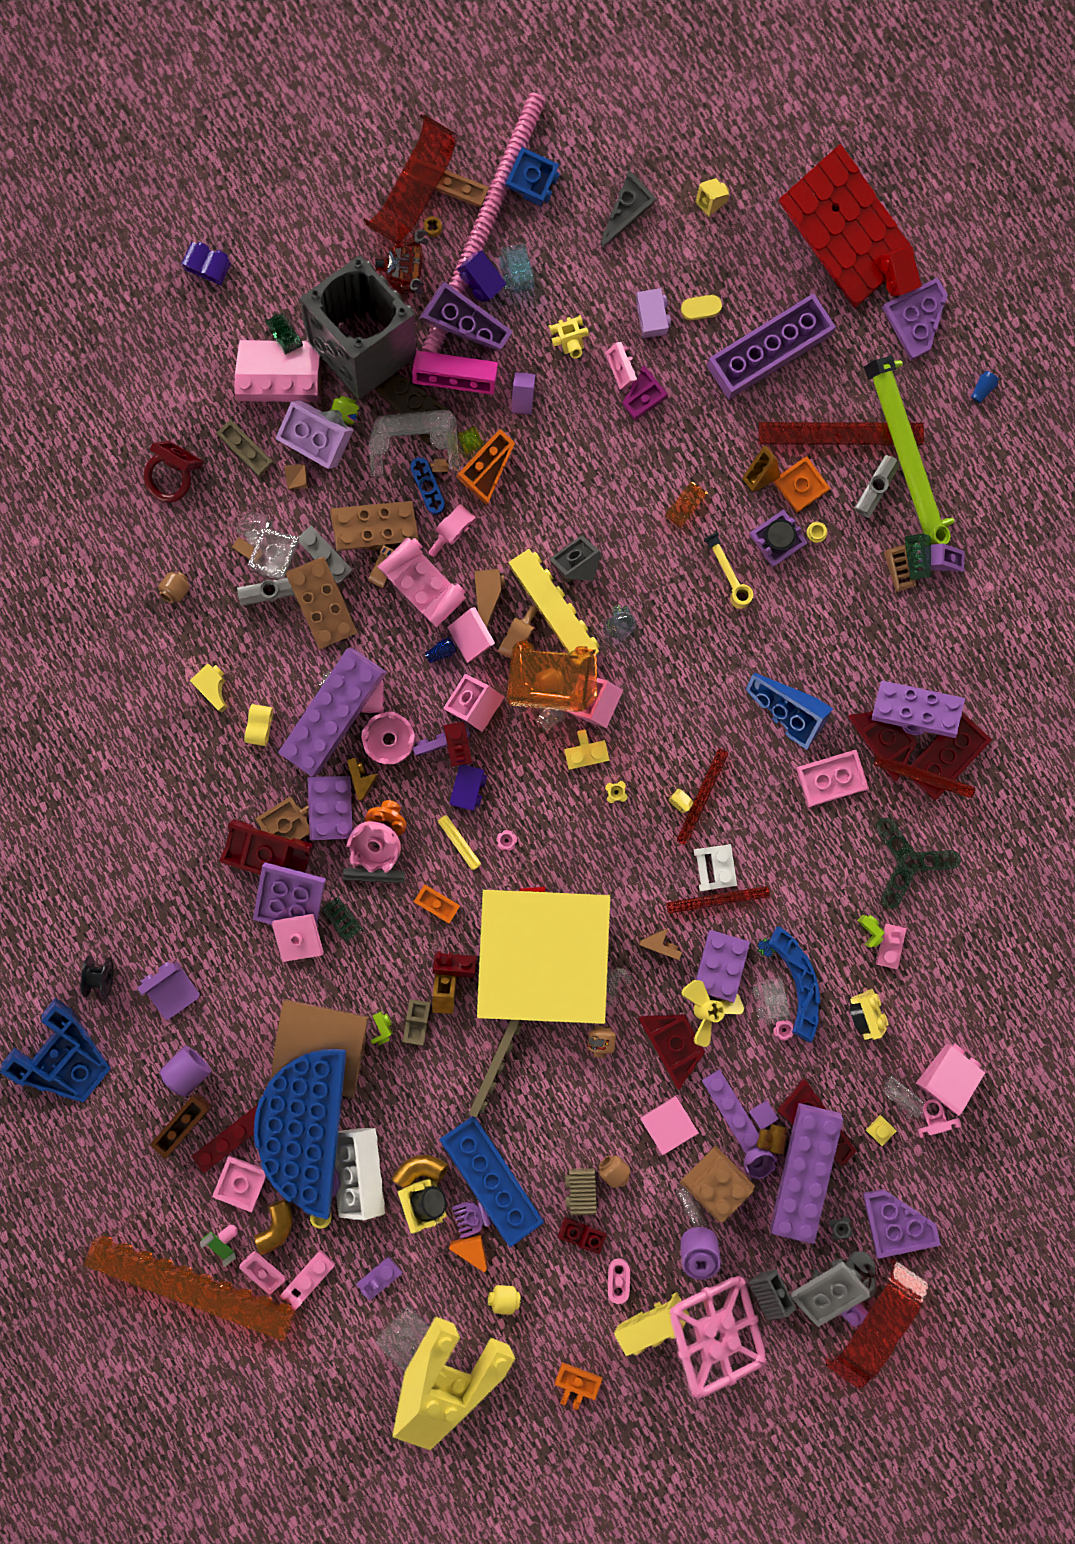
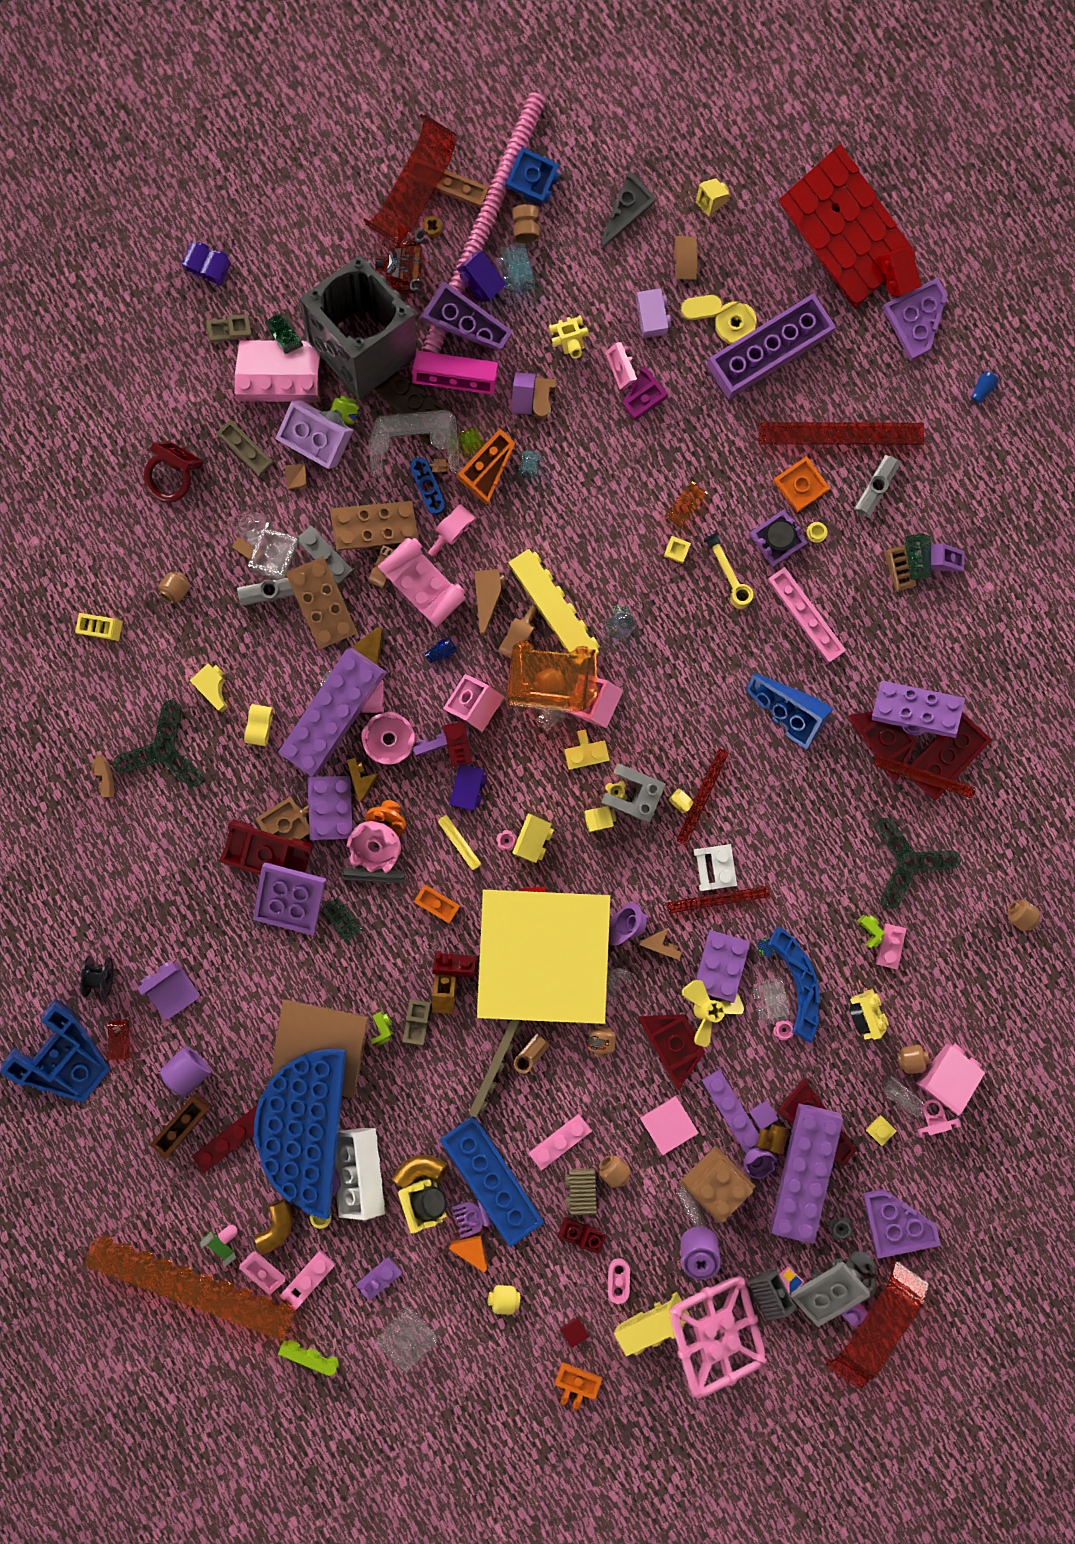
(102, 769): none -> medium nougat slope
(111, 630): none -> light yellow slope
(118, 1040): none -> clear red leg
(155, 756): none -> clear green piece
(227, 329): none -> dark tan slope
(240, 1184): bright pink plate -> none
(297, 937): bright pink plate -> none
(309, 1358): none -> lime plate
(371, 645): none -> pearl gold slope
(439, 1396): light yellow wedge -> none
(471, 635): bright pink tile -> none
(526, 225): none -> medium nougat wheel
(529, 463): none -> clear light blue wheel
(532, 838): none -> light yellow slope
(532, 1051): none -> medium nougat piece
(541, 403): none -> medium nougat leg
(560, 1141): none -> bright pink plate
(574, 1332): none -> dark red tile
(577, 560): dark grey slope -> none
(599, 818): none -> light yellow arch
(626, 923): none -> medium lavender piece
(645, 798): none -> light grey brick
(677, 549): none -> light yellow plate
(686, 257): none -> medium nougat slope
(735, 311): none -> light yellow plate
(762, 470): pearl gold slope -> none
(790, 1280): none -> tile
(806, 615): none -> bright pink plate
(832, 778): bright pink tile -> none
(892, 405): lime piece -> none
(913, 1059): none -> medium nougat head
(1023, 915): none -> medium nougat head

